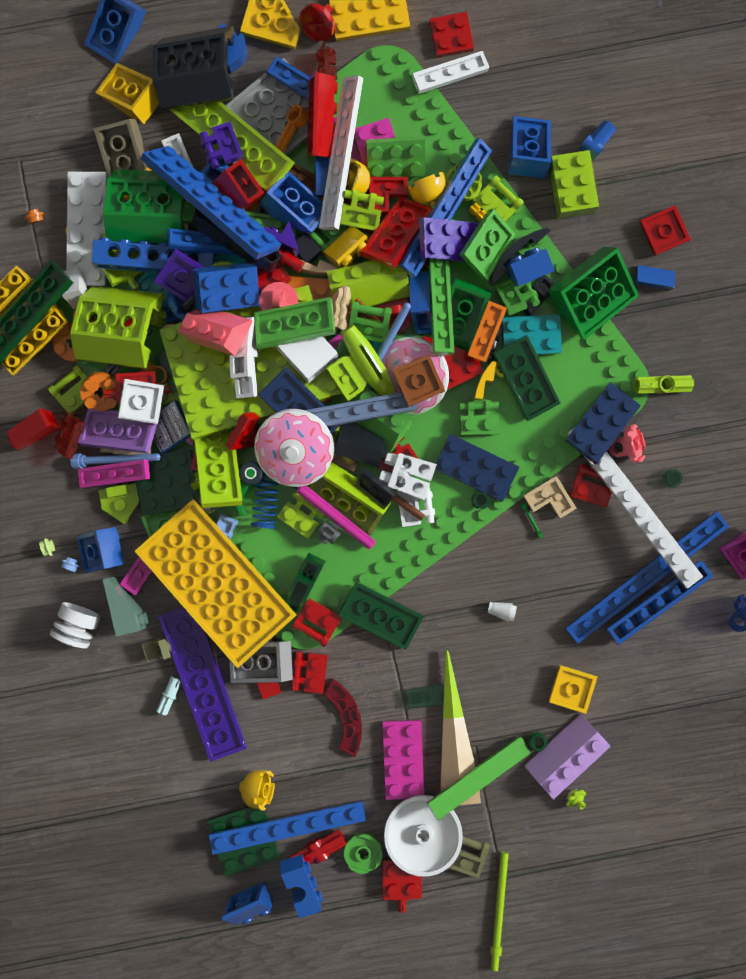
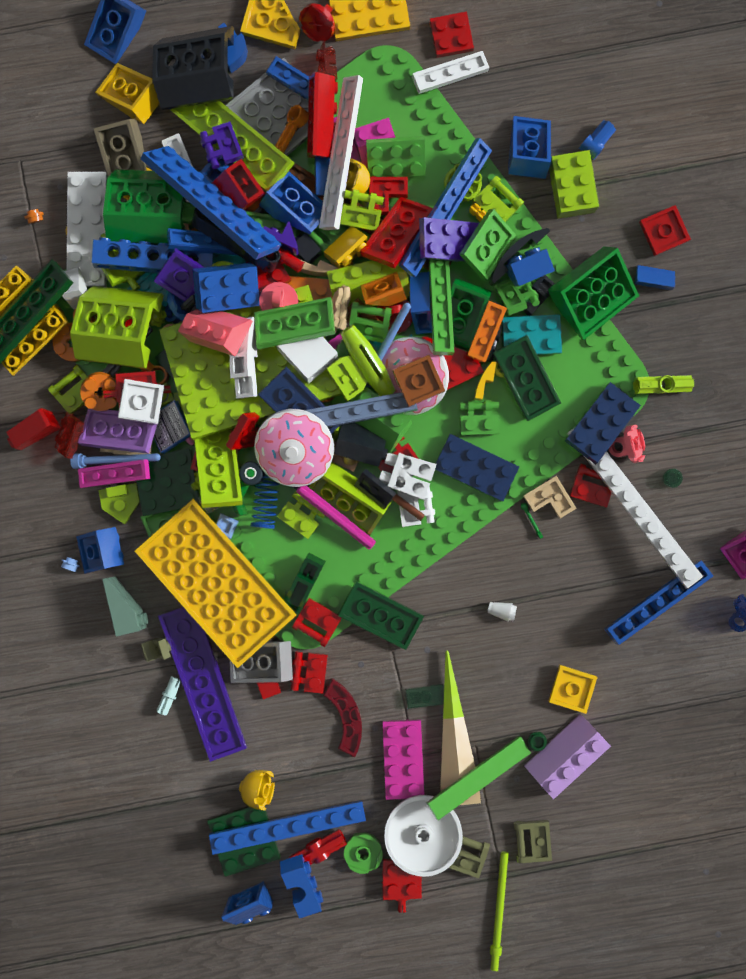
(47, 547): yellowish green plate -> none
(76, 621): white wheel -> none
(136, 576): dark pink plate -> none
(329, 532): dark grey gear -> none
(384, 291): none -> orange slope
(428, 189): yellow cylinder -> none
(475, 499): dark green plate -> none
(539, 841): none -> olive plate
(576, 798): lime plant -> none
(643, 579): blue plate -> none

